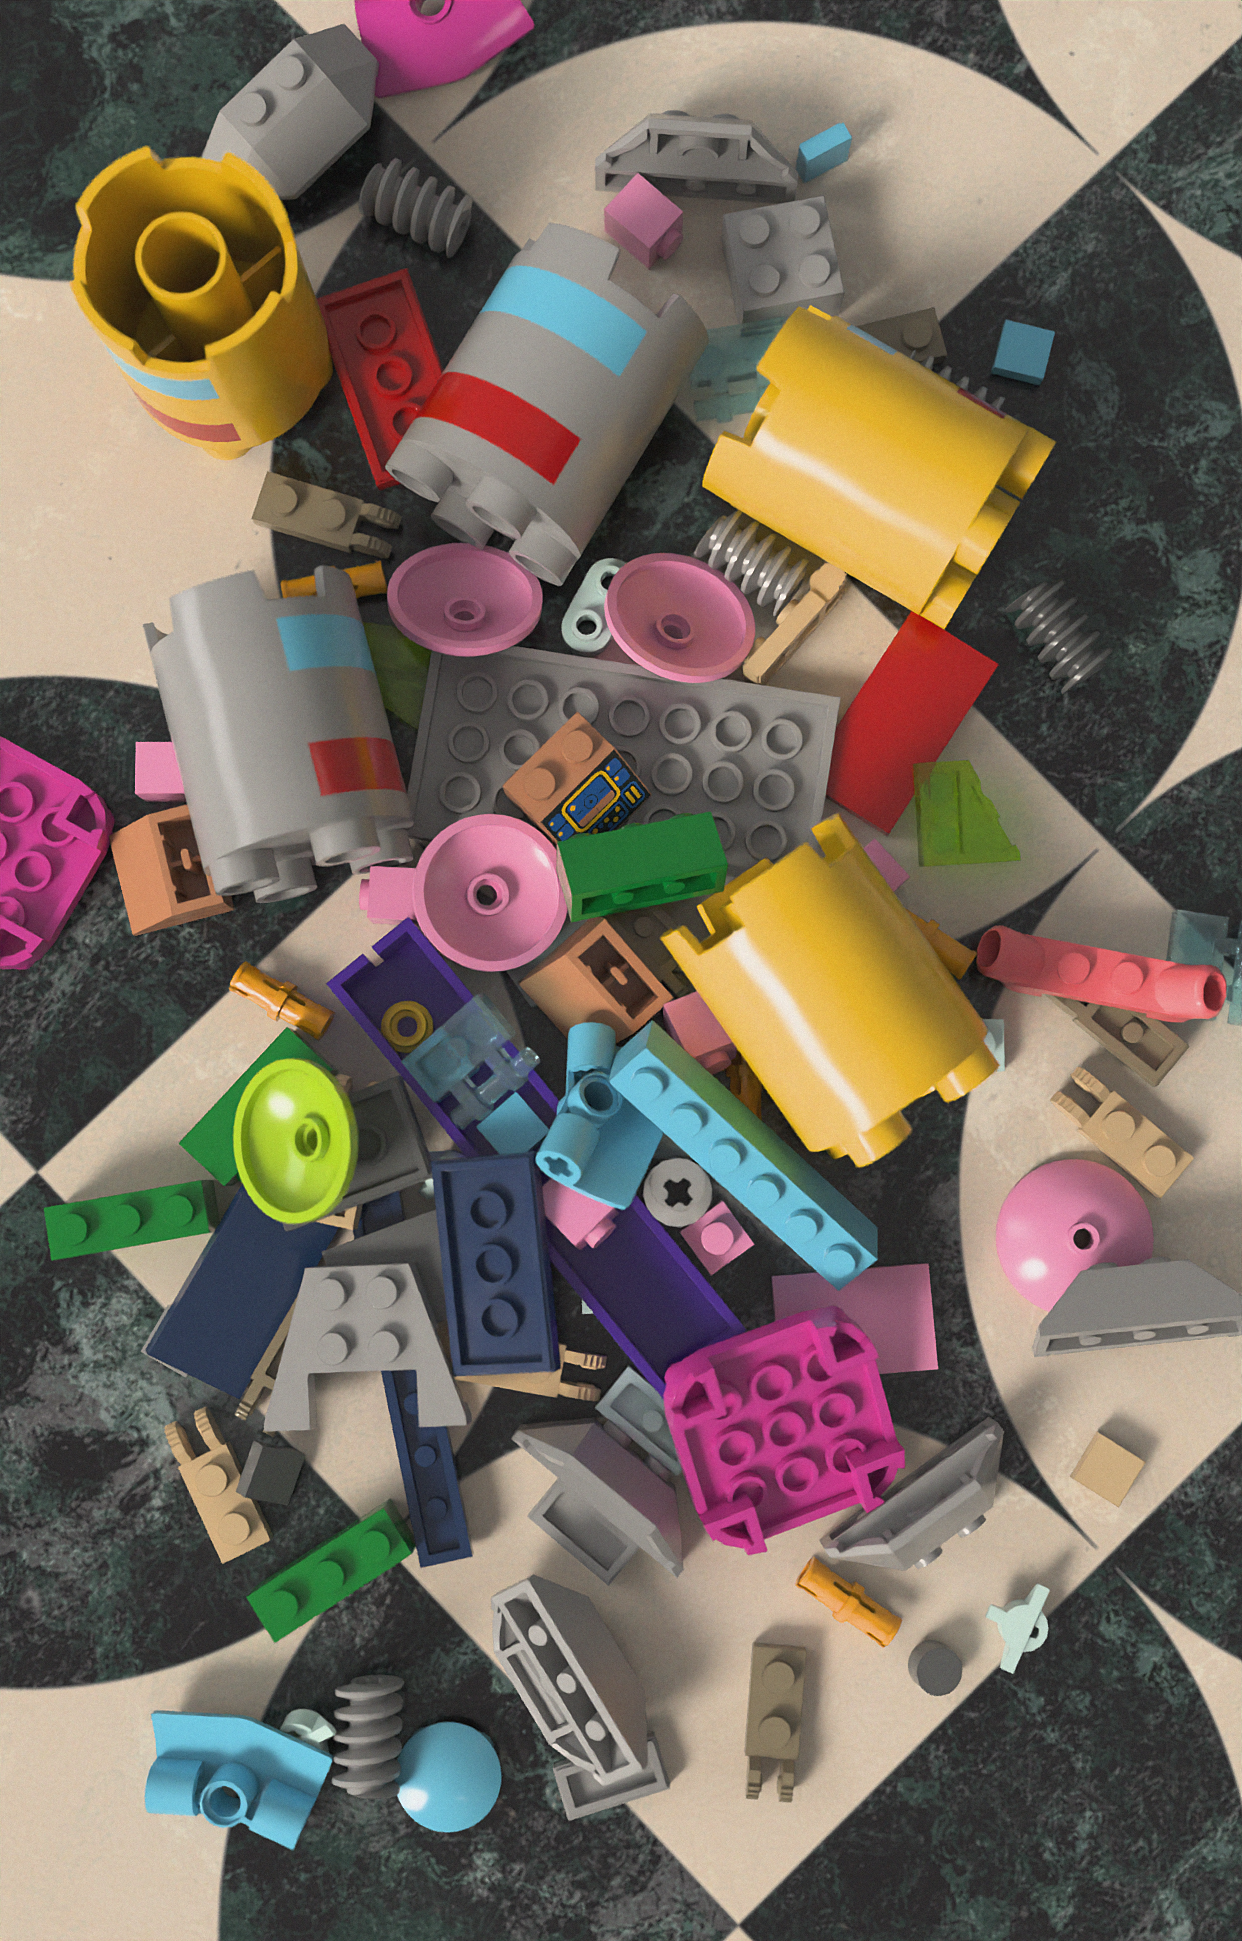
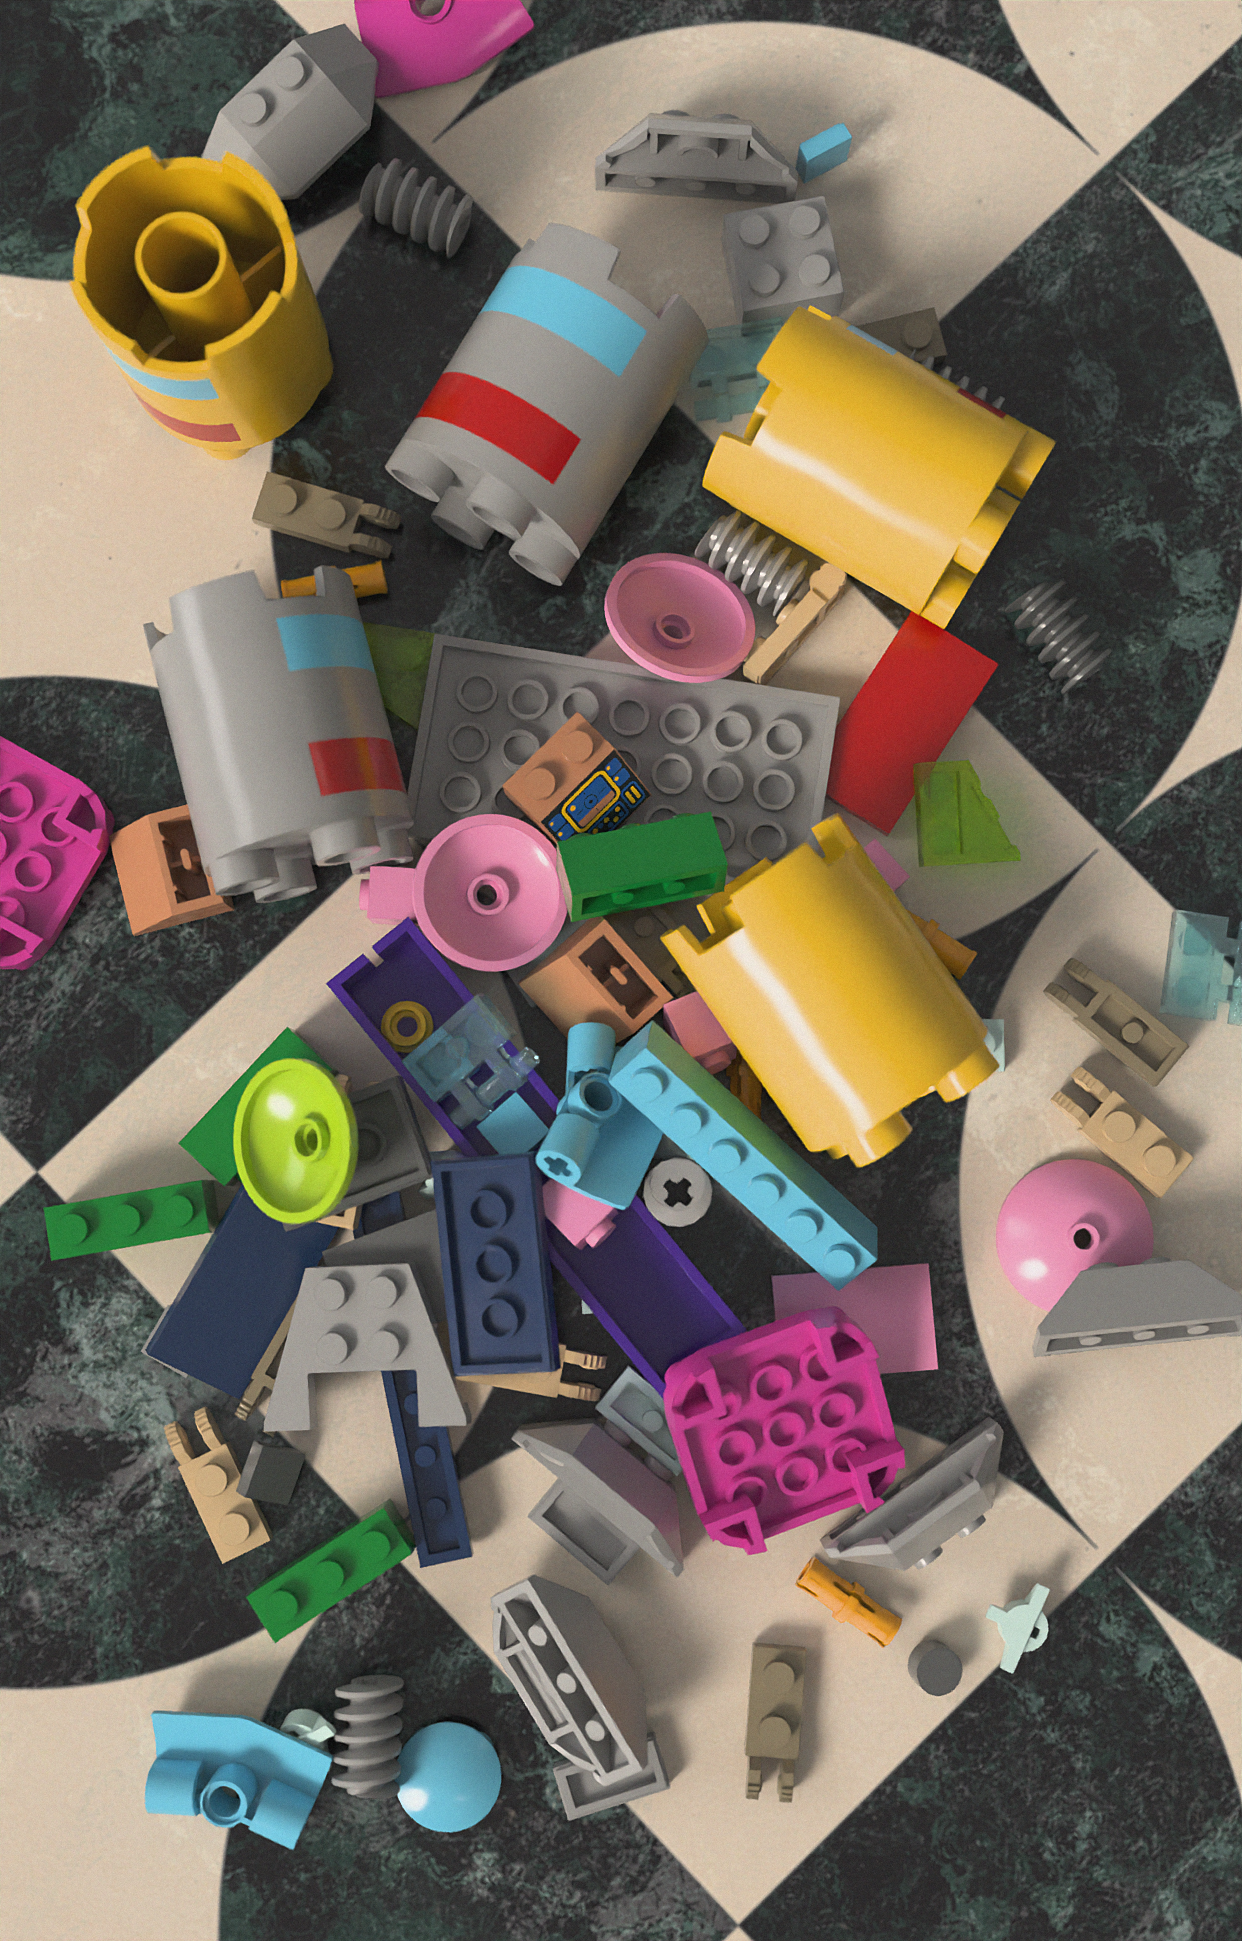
(157, 773): bright pink brick -> none
(281, 1000): light orange pin -> none
(381, 361): red tile -> none
(464, 600): bright pink dish -> none
(589, 605): light aqua plate -> none
(644, 221): bright pink brick -> none
(716, 1237): bright pink brick -> none
(1023, 352): medium azure tile -> none
(1101, 976): coral plate -> none
(1107, 1469): tan tile -> none

